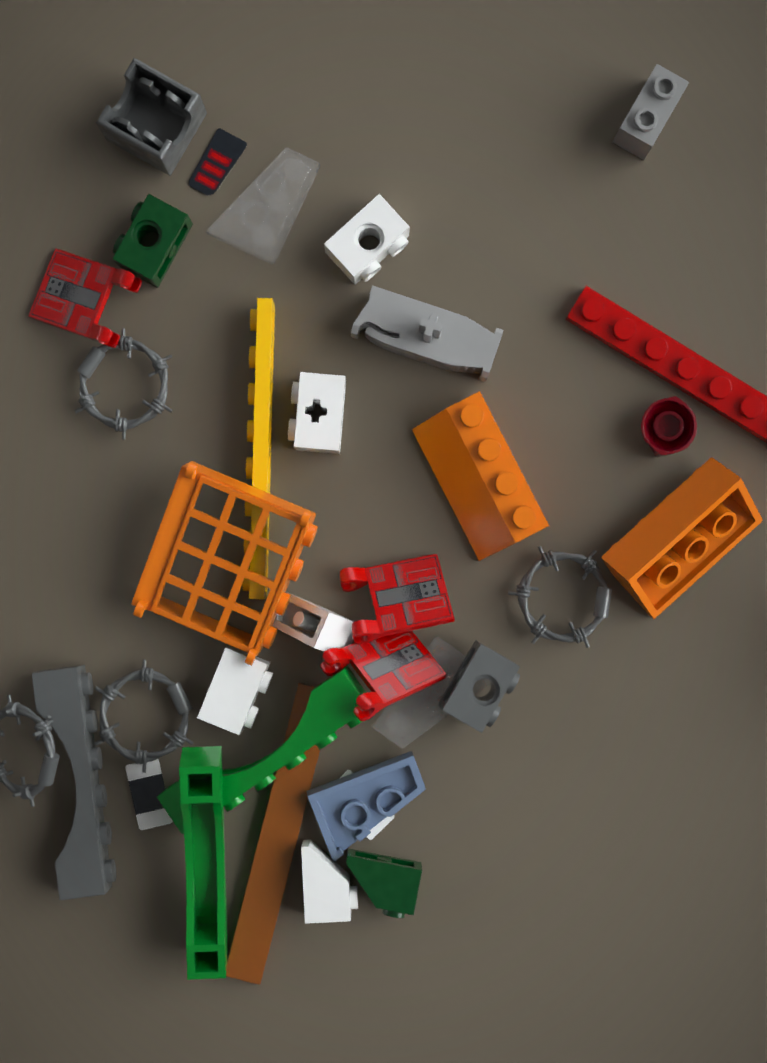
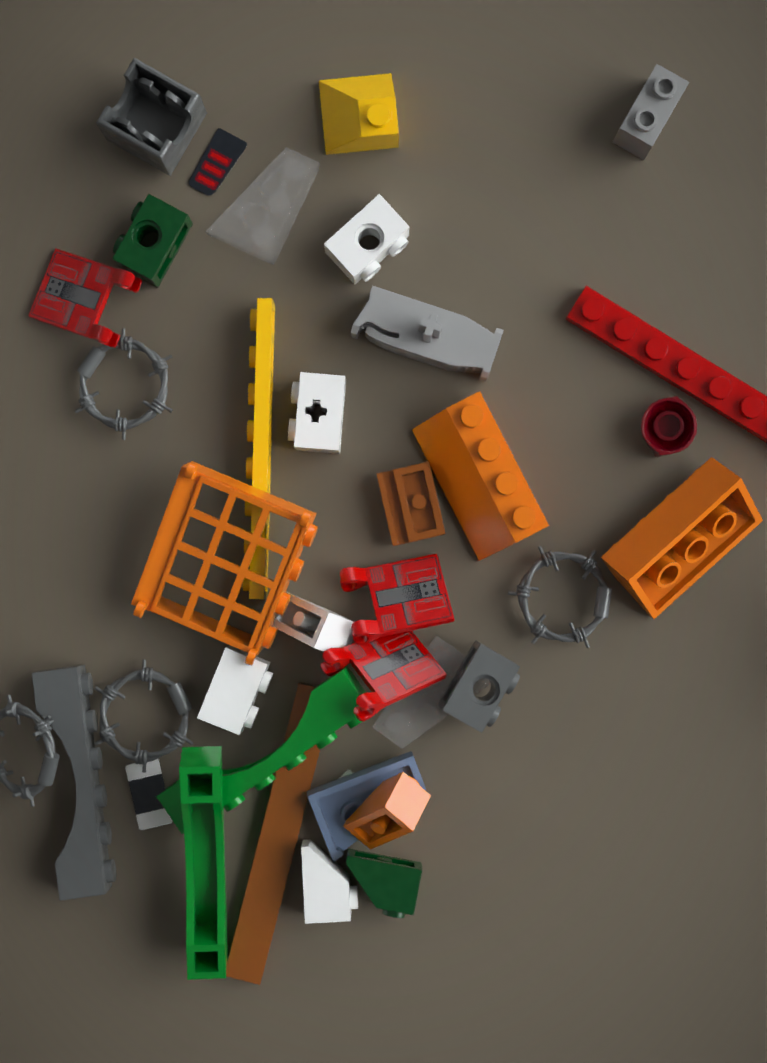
(359, 113): none -> yellow slope
(388, 811): none -> orange slope
(411, 503): none -> dark orange plate

